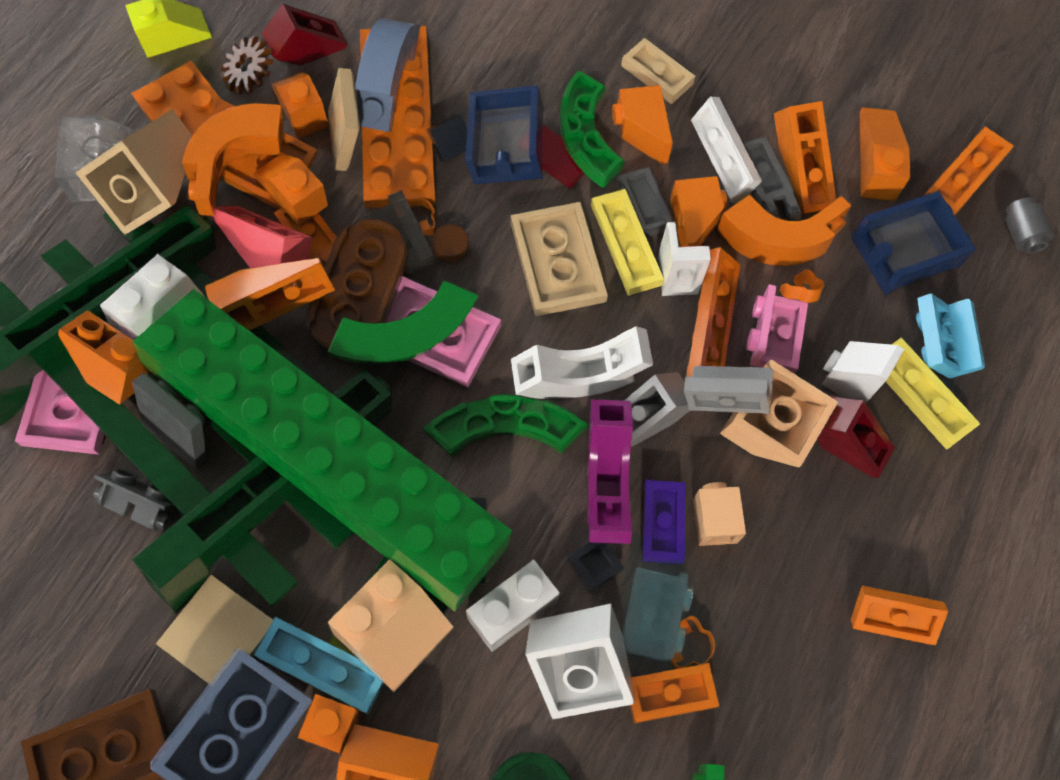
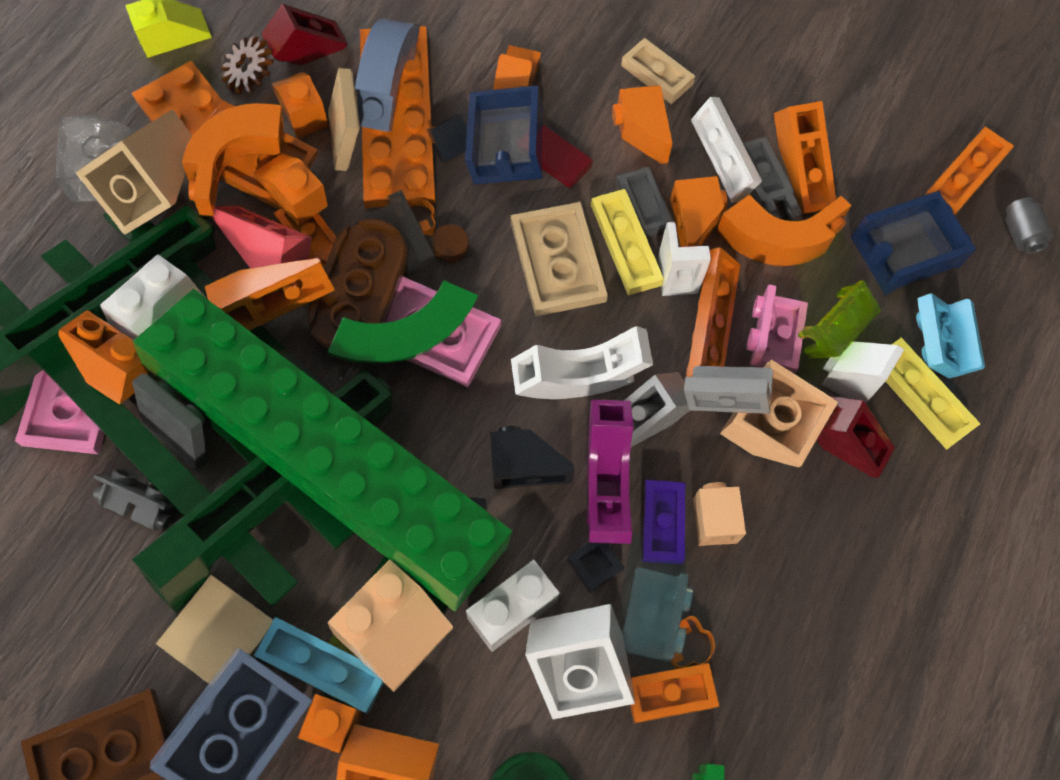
(505, 416): green tile -> none
(516, 68): none -> orange slope
(526, 460): none -> black slope
(579, 130): green tile -> none
(799, 291): orange piece -> none
(842, 322): none -> clear neon green hinge
(882, 155): orange slope -> none
(899, 615): orange plate -> none

